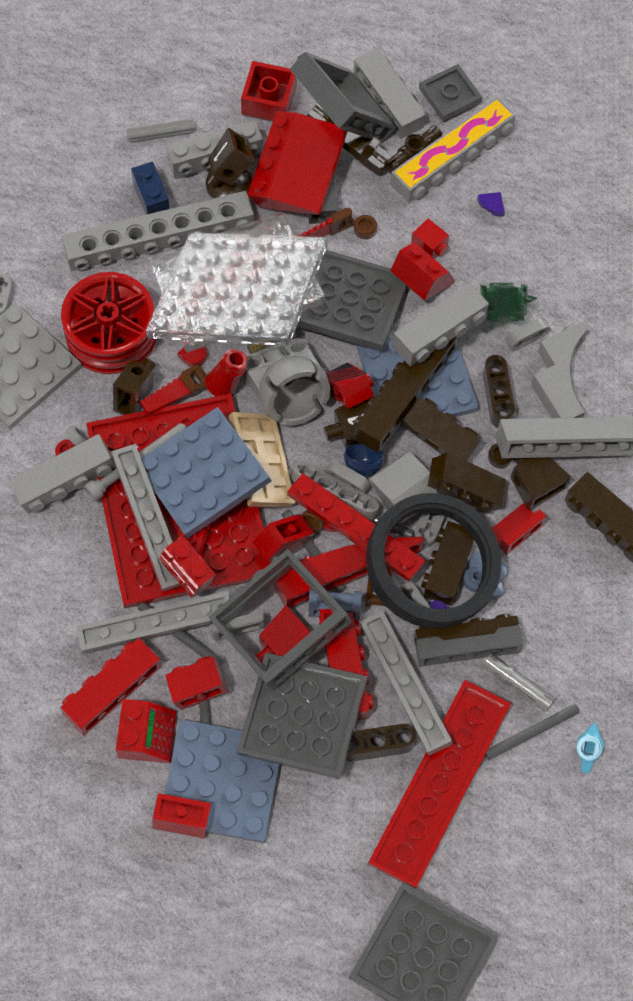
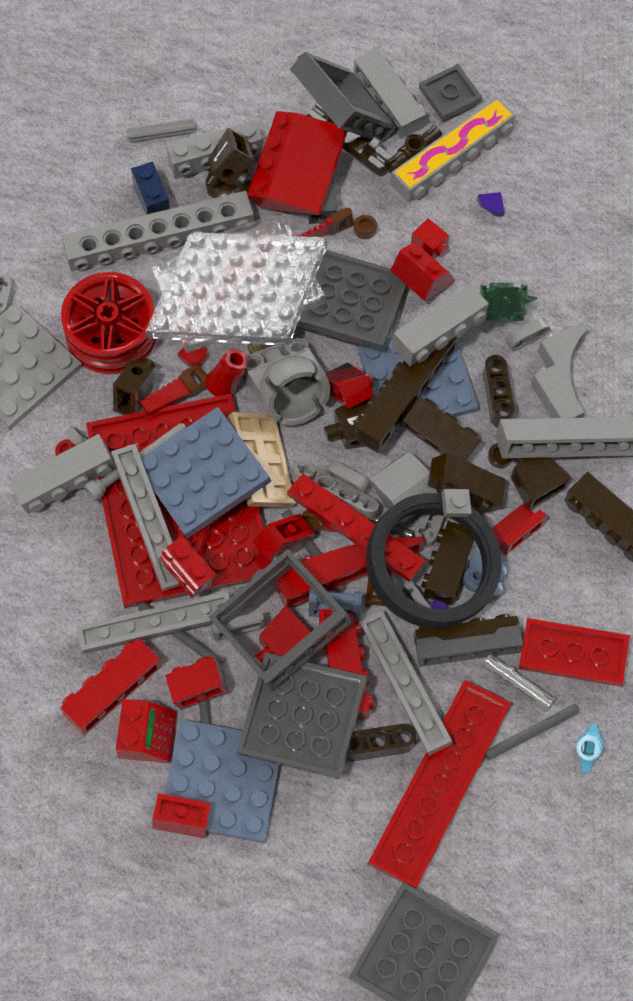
(267, 90): red brick -> none
(363, 459): dark blue piece -> none
(456, 503): none -> light grey plate
(574, 652): none -> red piece

